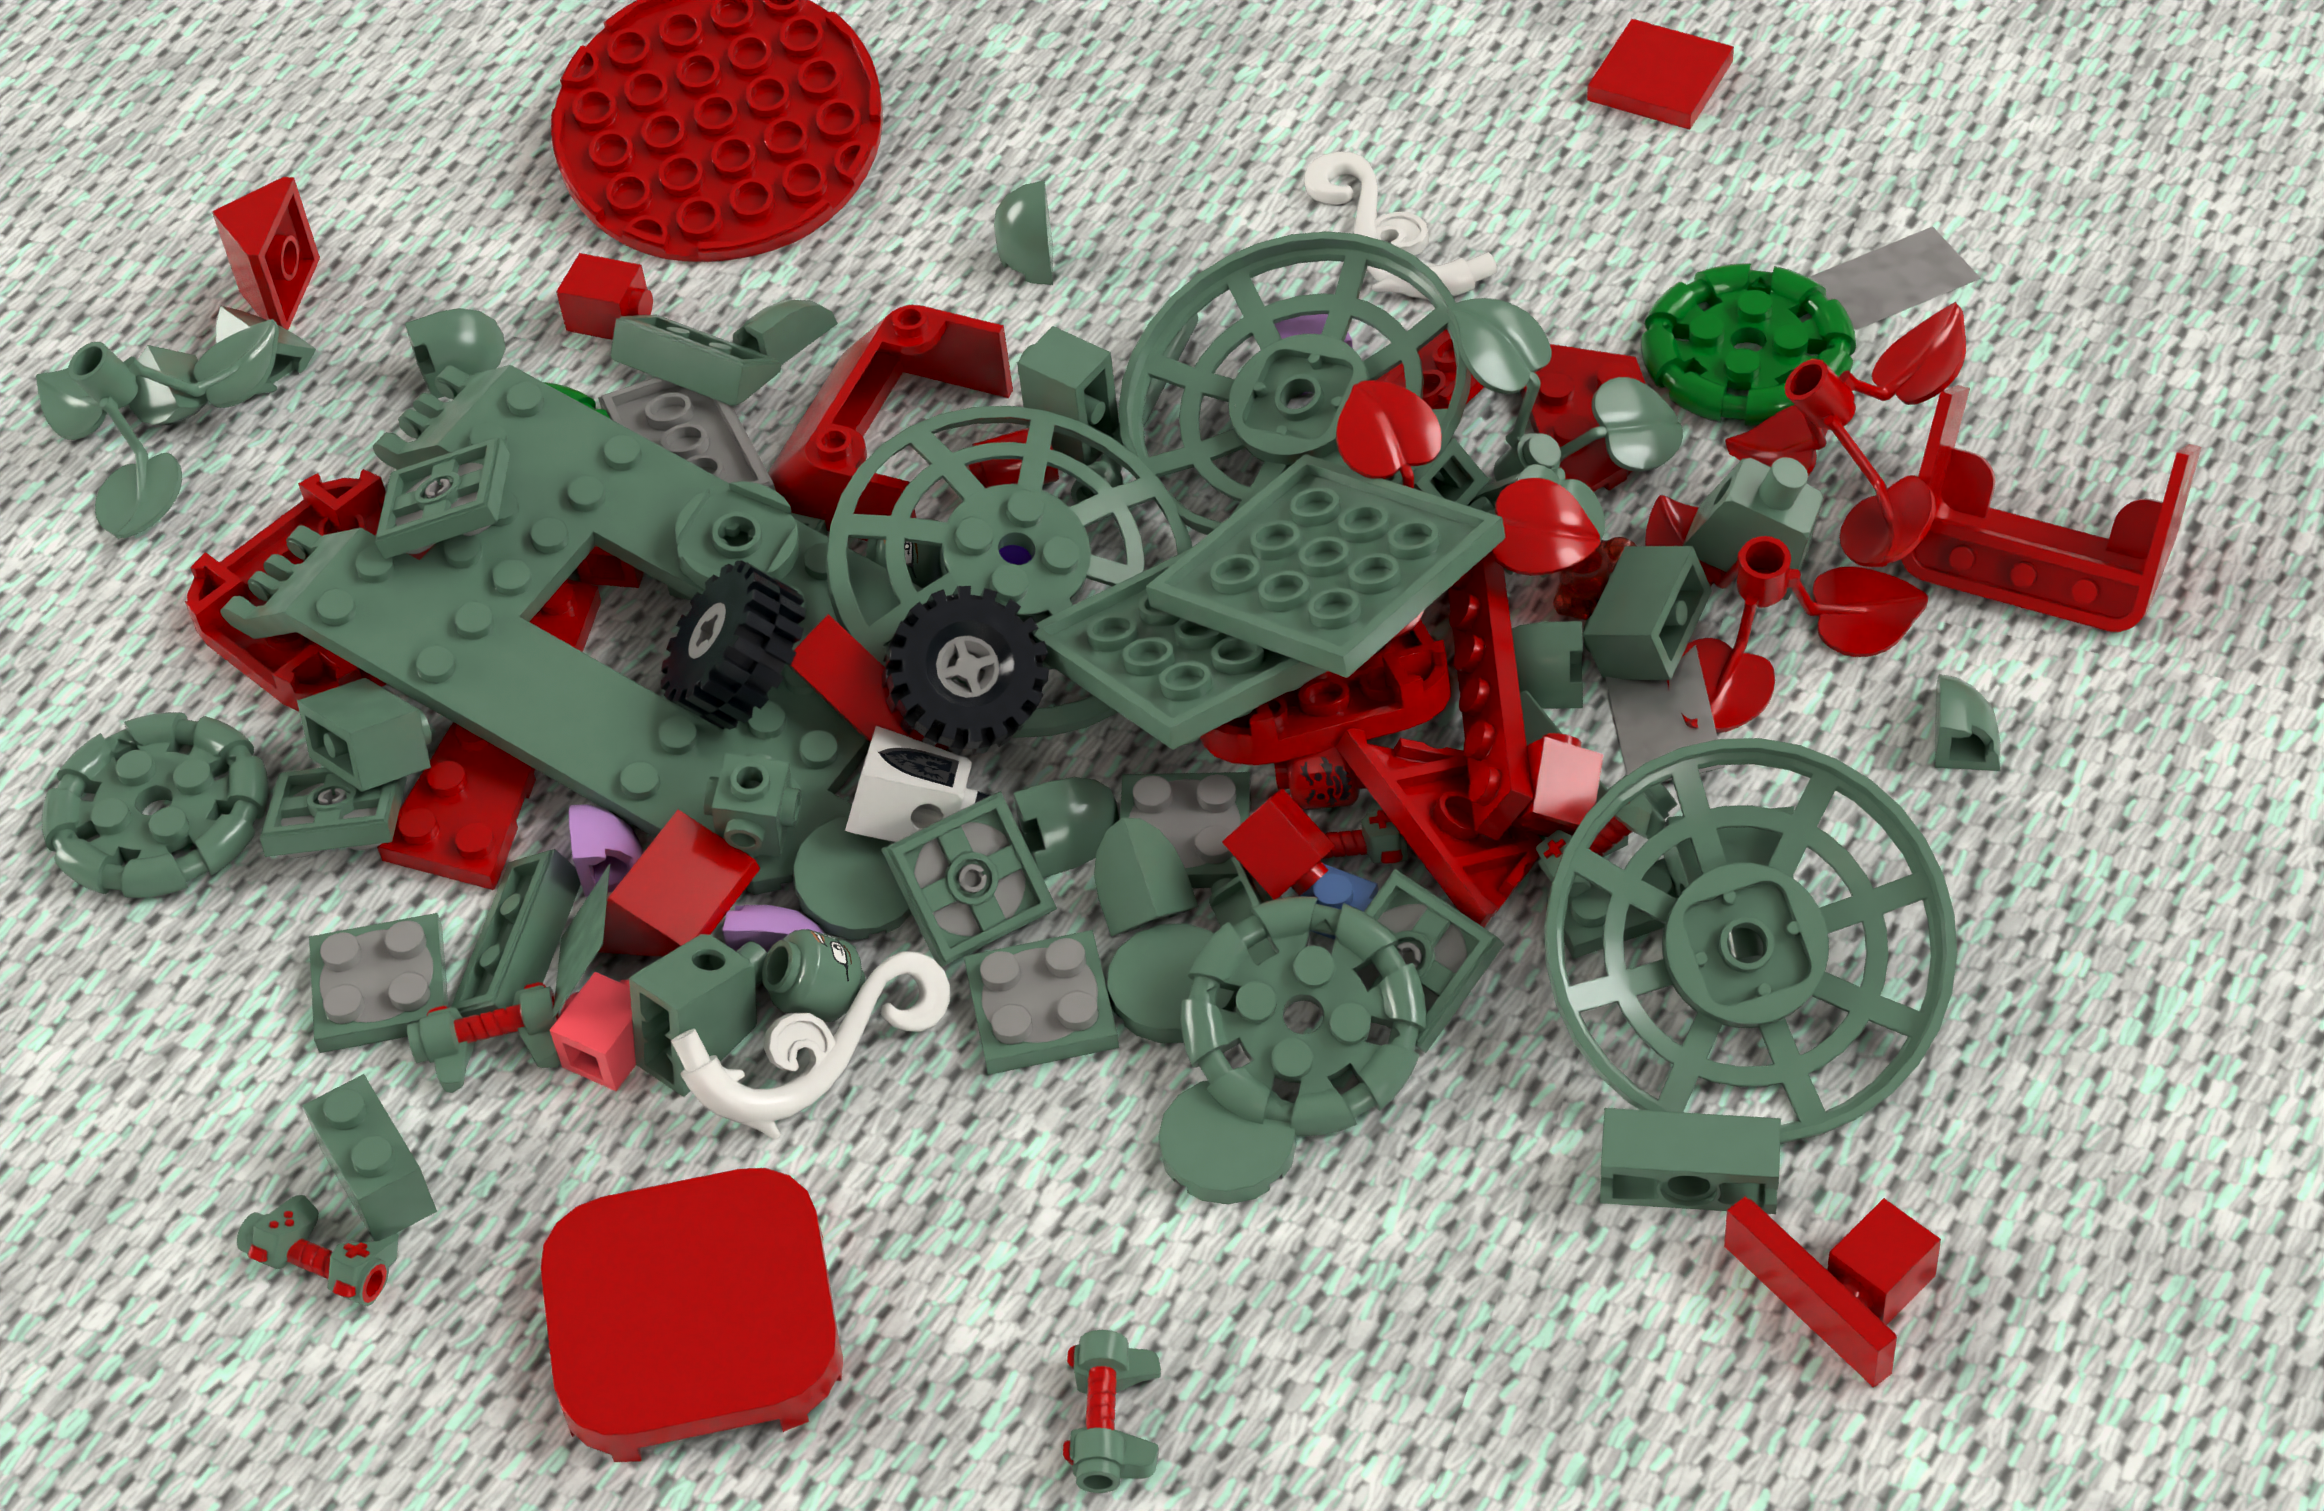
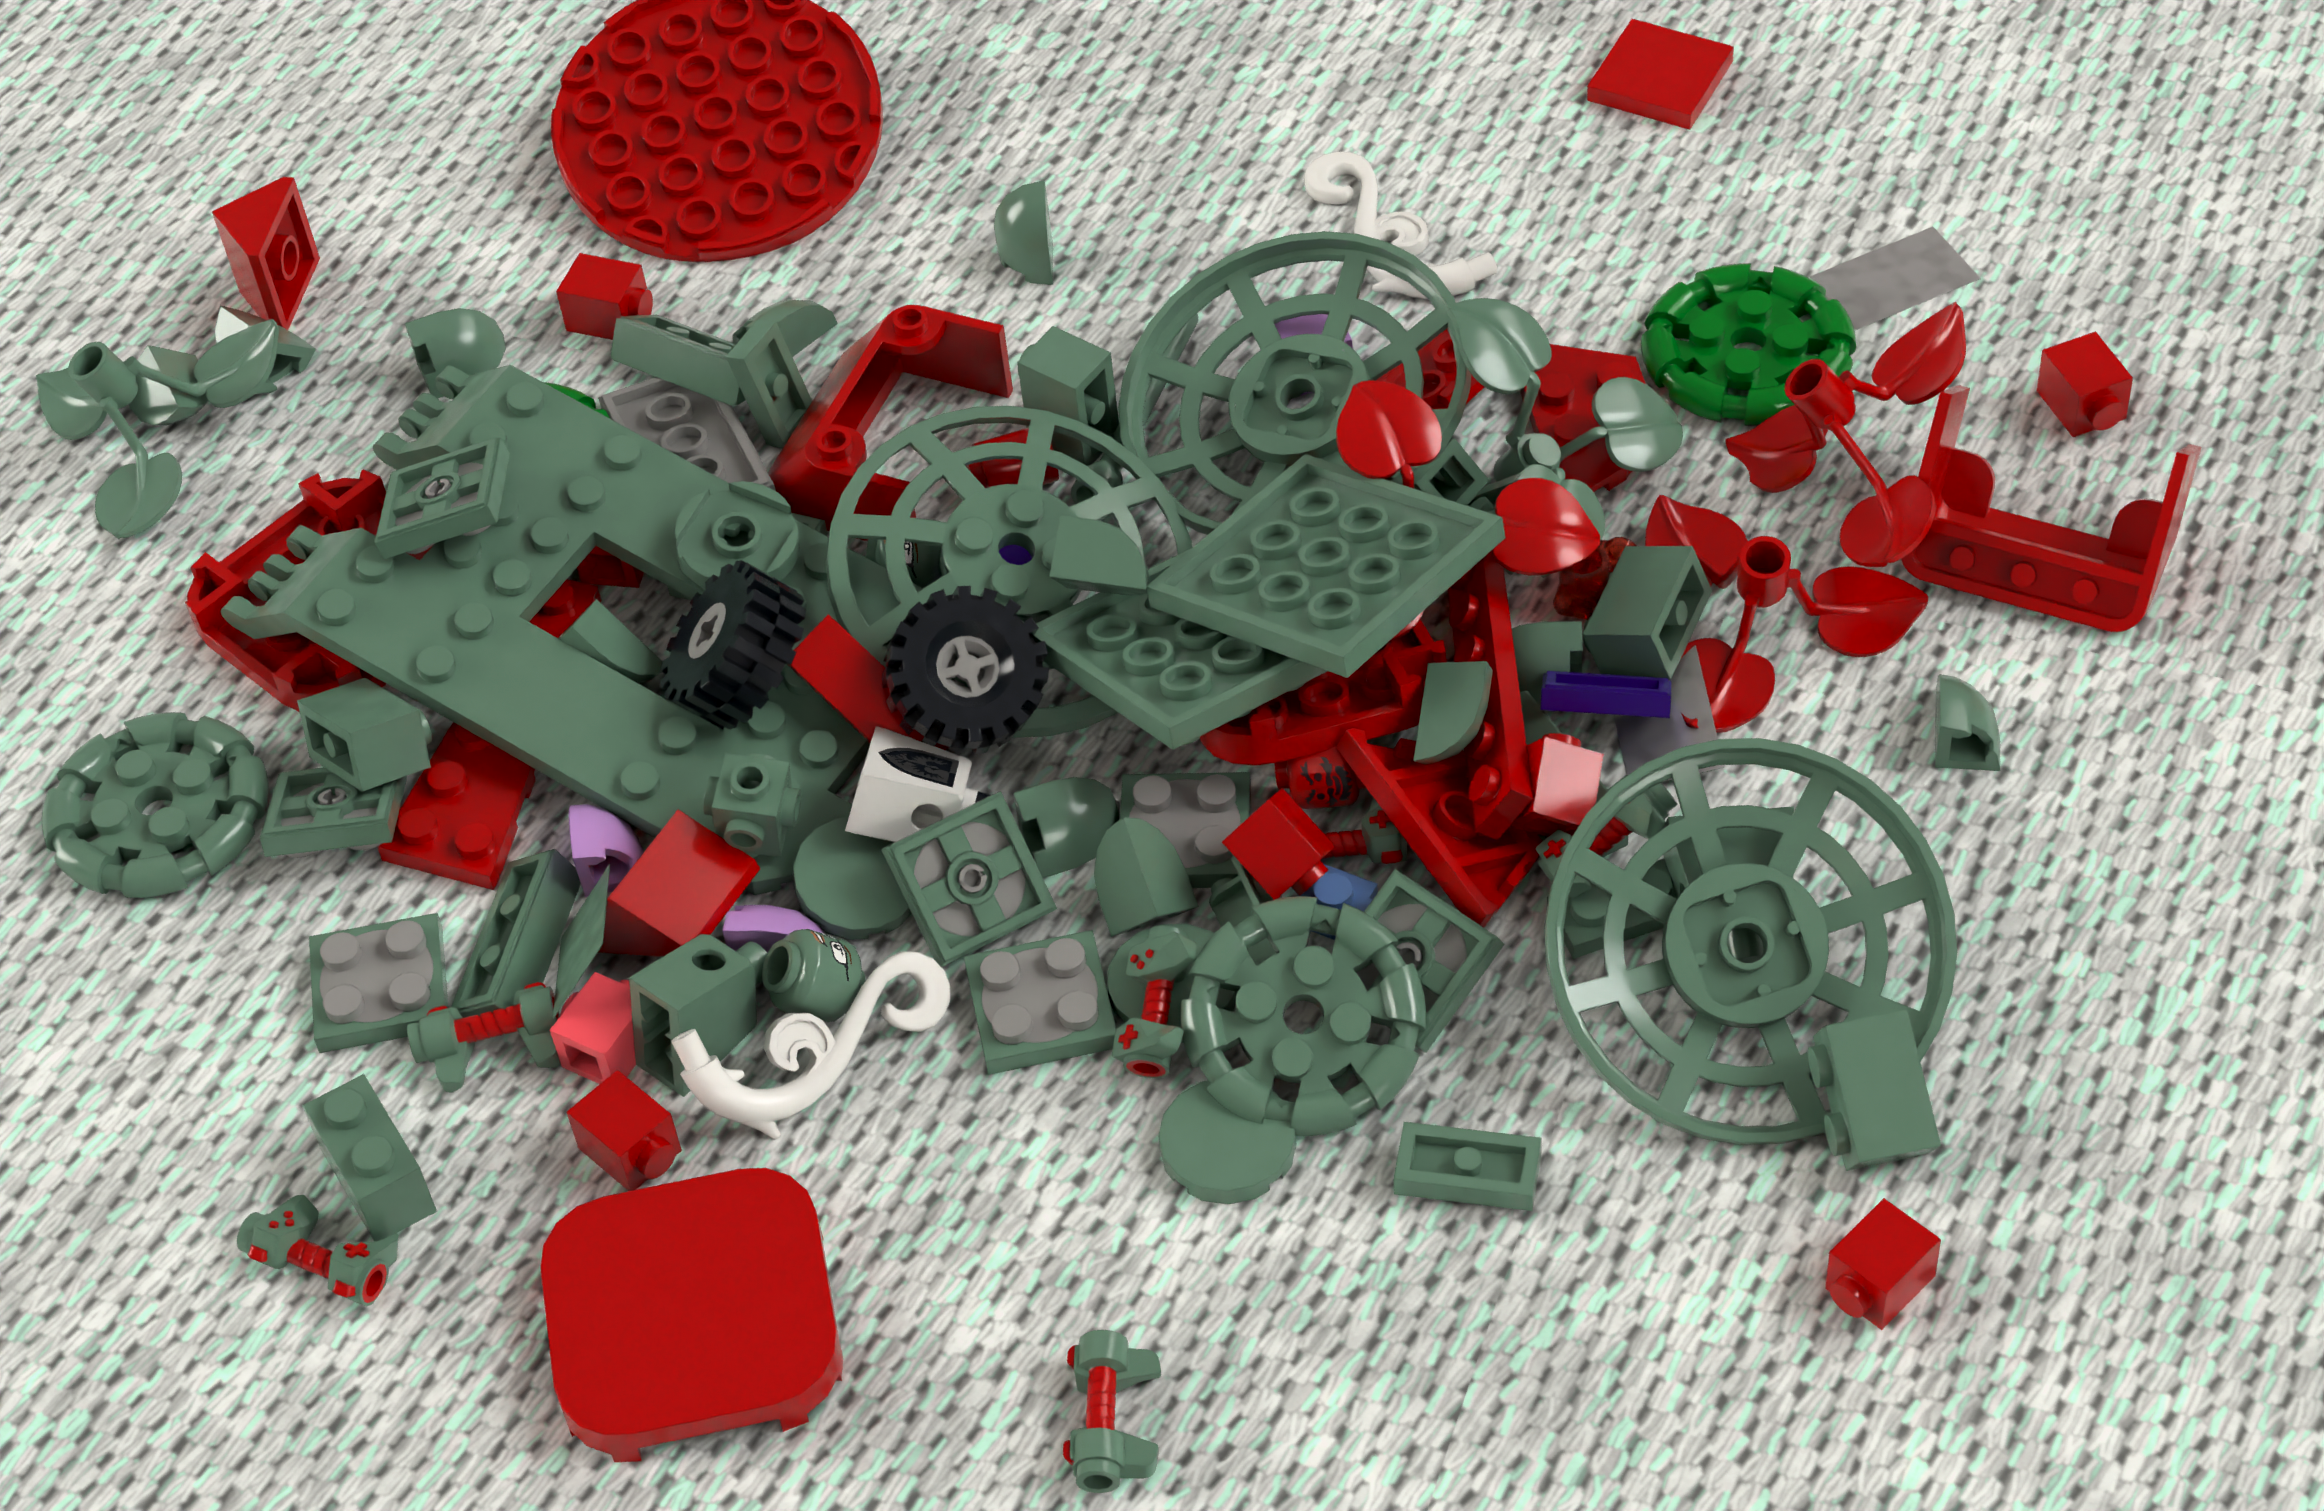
(612, 643): none -> sand green brick
(625, 1131): none -> red brick
(769, 381): none -> sand green plate
(1097, 558): none -> sand green brick
(1149, 1042): none -> sand green piece
(1451, 708): none -> sand green brick
(1467, 1166): none -> sand green plate
(1606, 694): none -> dark purple tile
(1689, 1159): sand green piece -> none
(1756, 503): sand green torso -> none
(1810, 1291): red tile -> none
(1873, 1090): none -> sand green brick
(2084, 384): none -> red brick

